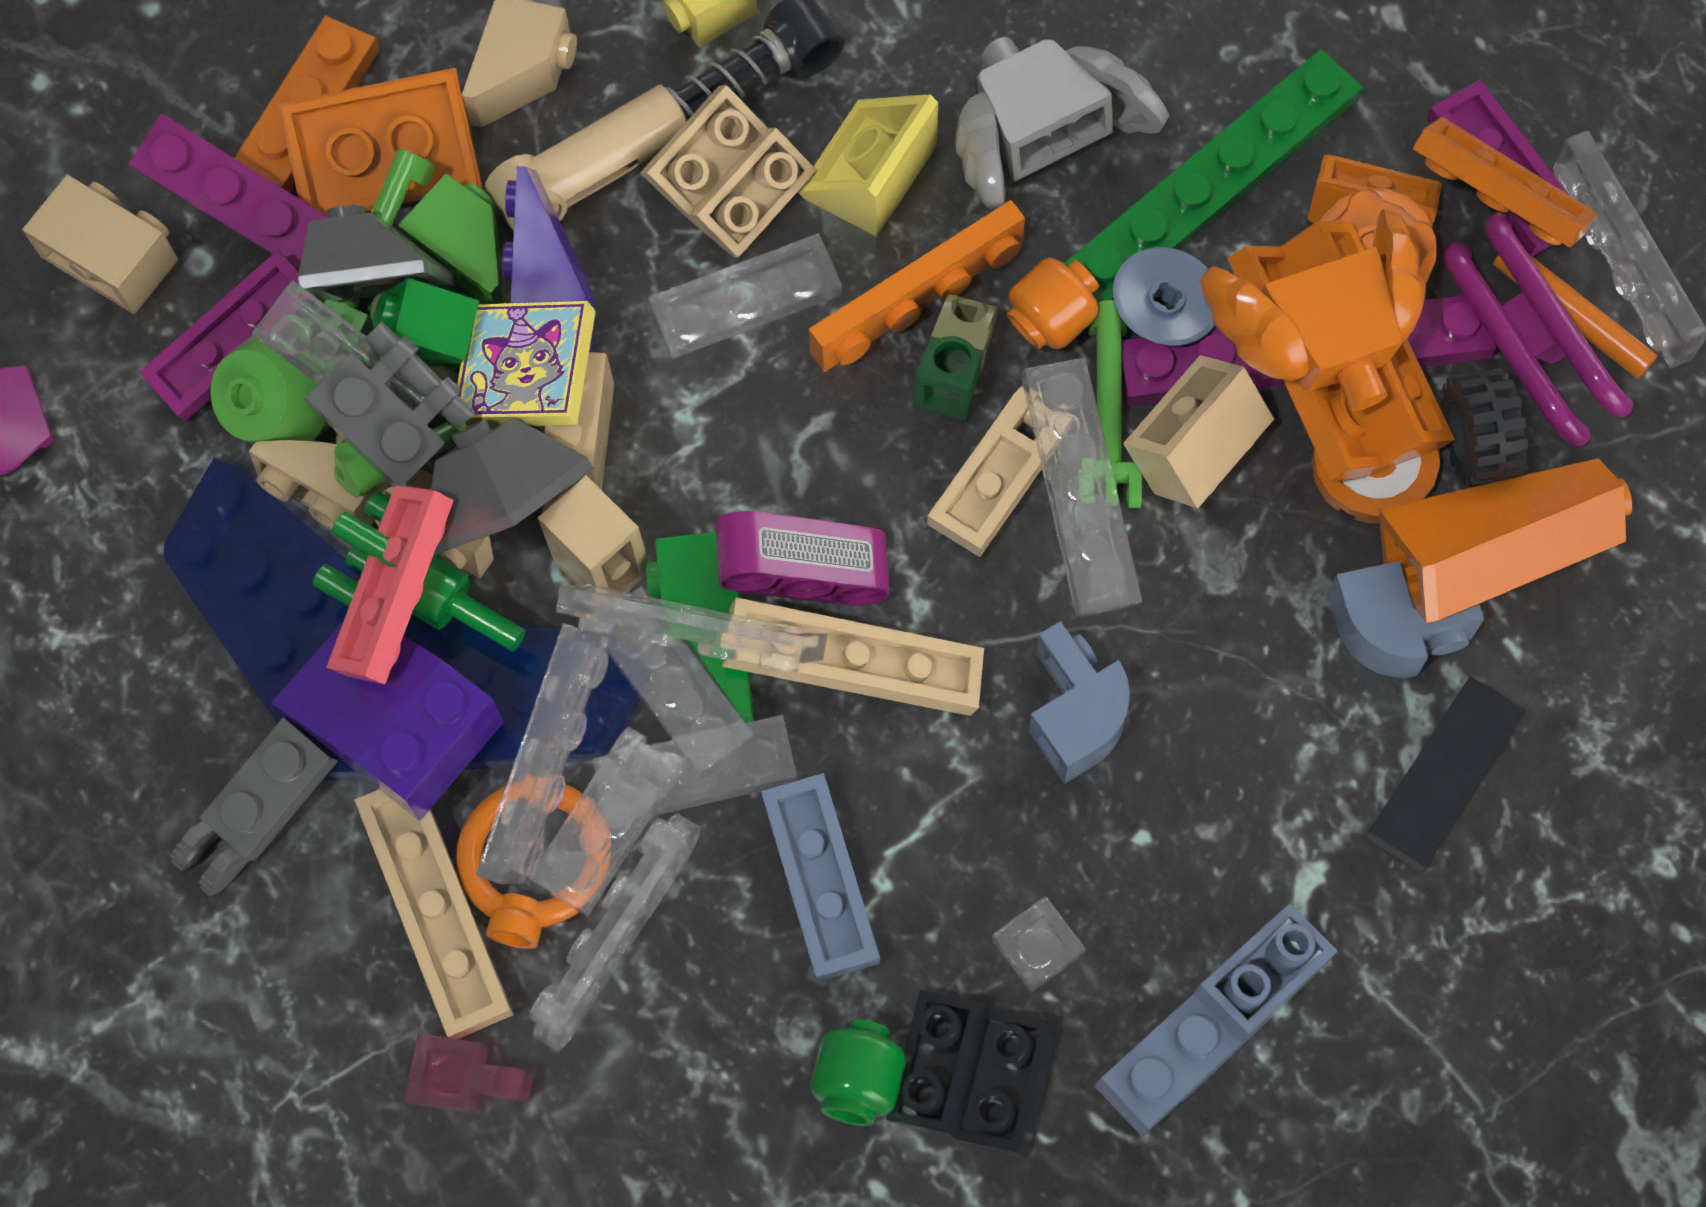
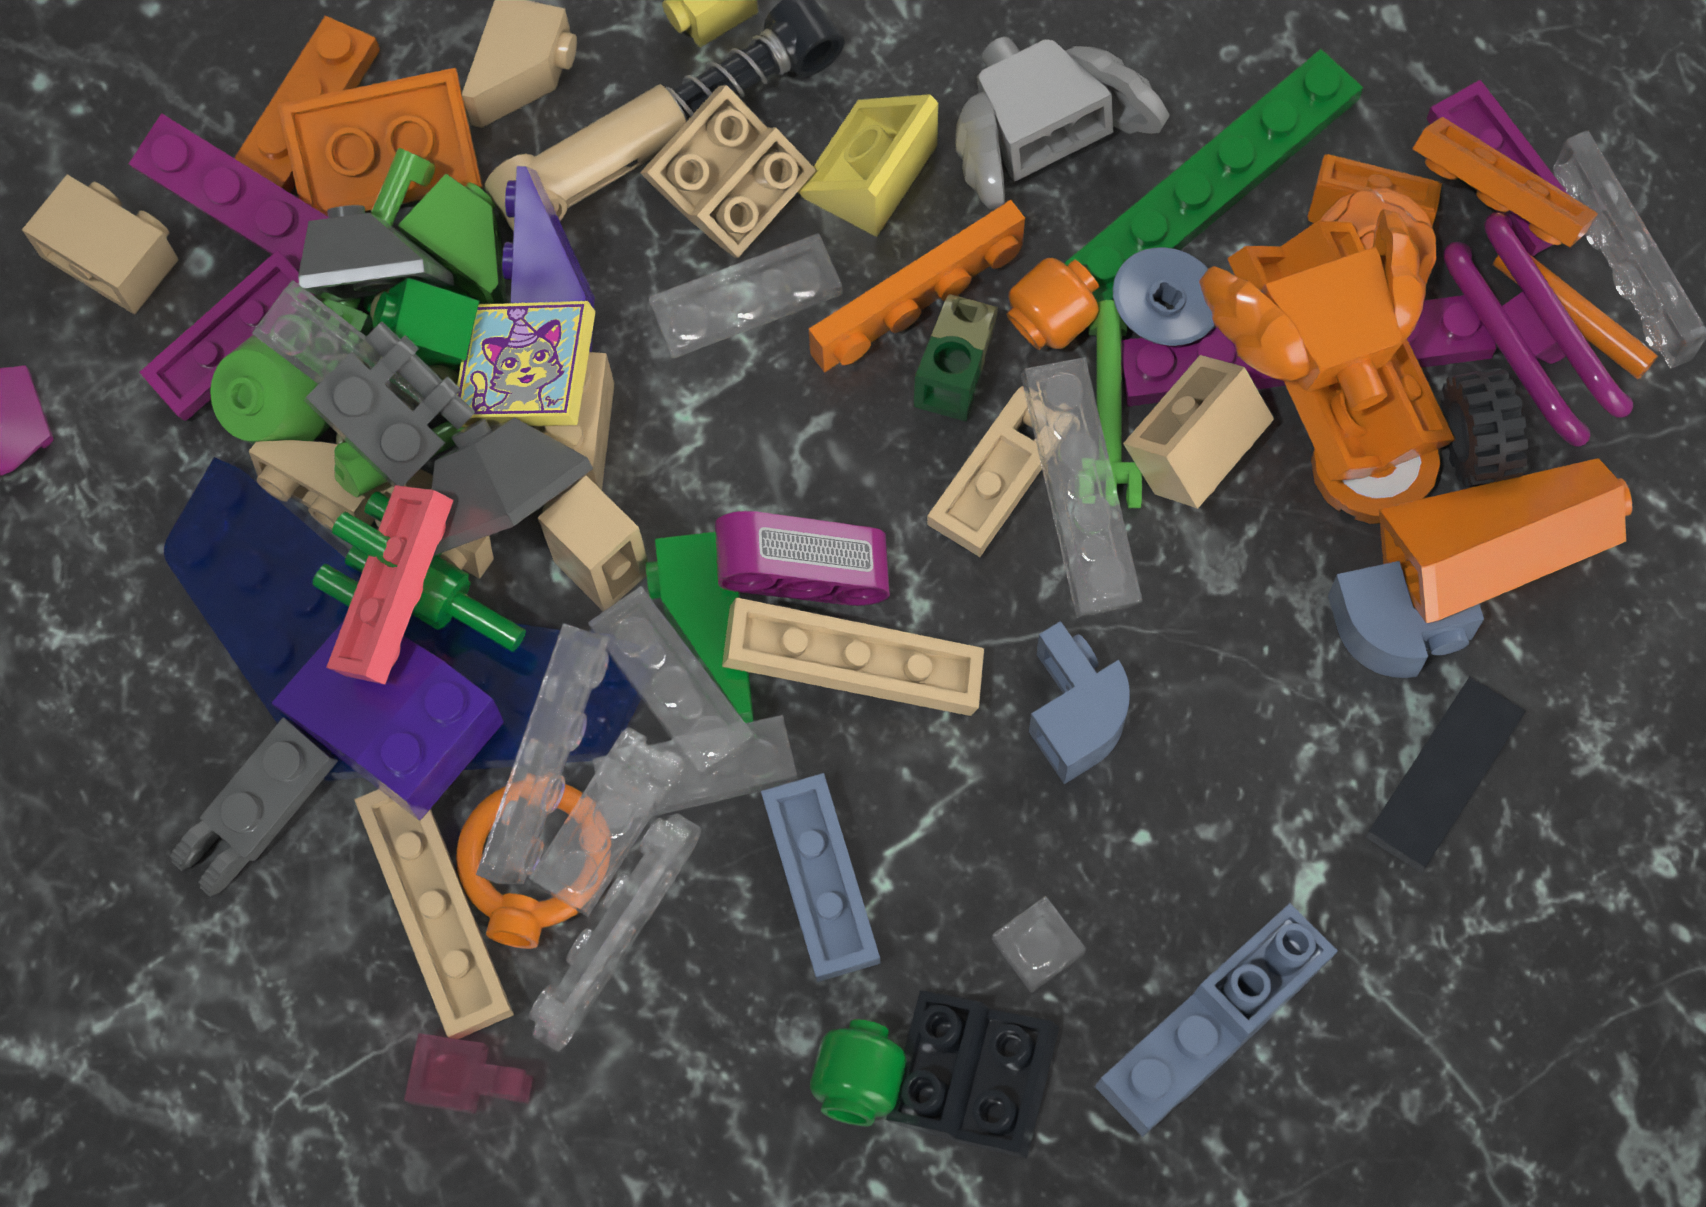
(717, 632): clear plate -> none

